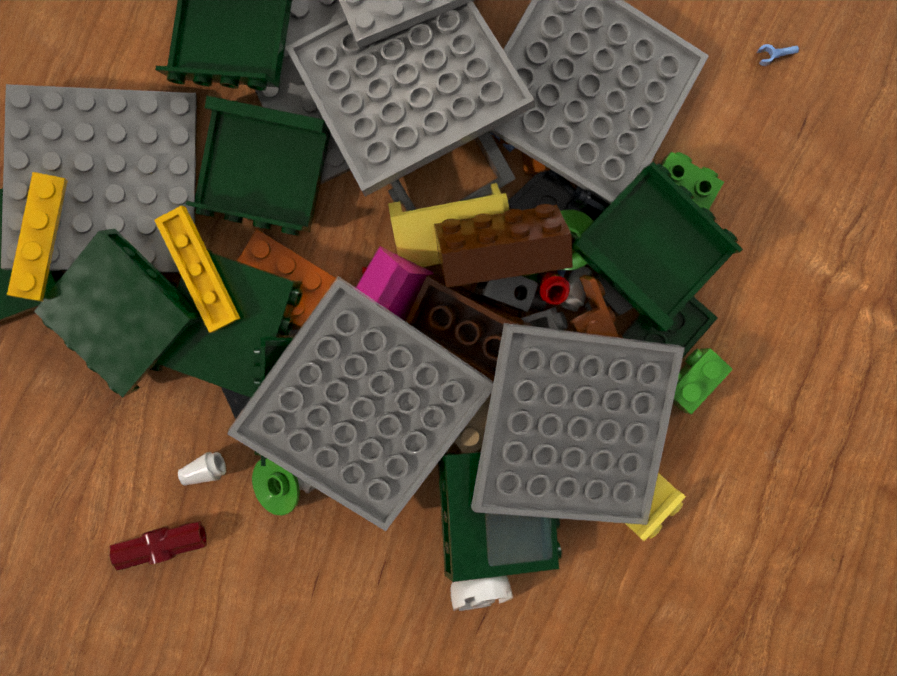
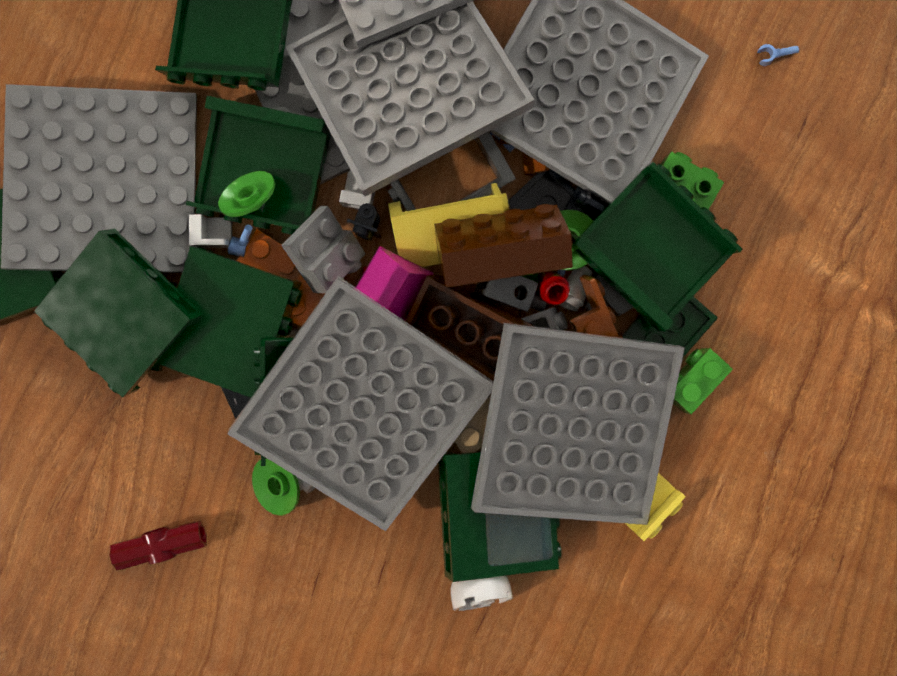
(37, 237): yellow plate -> none
(197, 269): yellow plate -> none
(203, 469): white cone -> none
(209, 232): none -> white panel
(238, 245): none -> light blue hand
(246, 194): none -> bright green dish
(323, 250): none -> light grey plate
(352, 195): none -> white panel
(366, 222): none -> black hinge

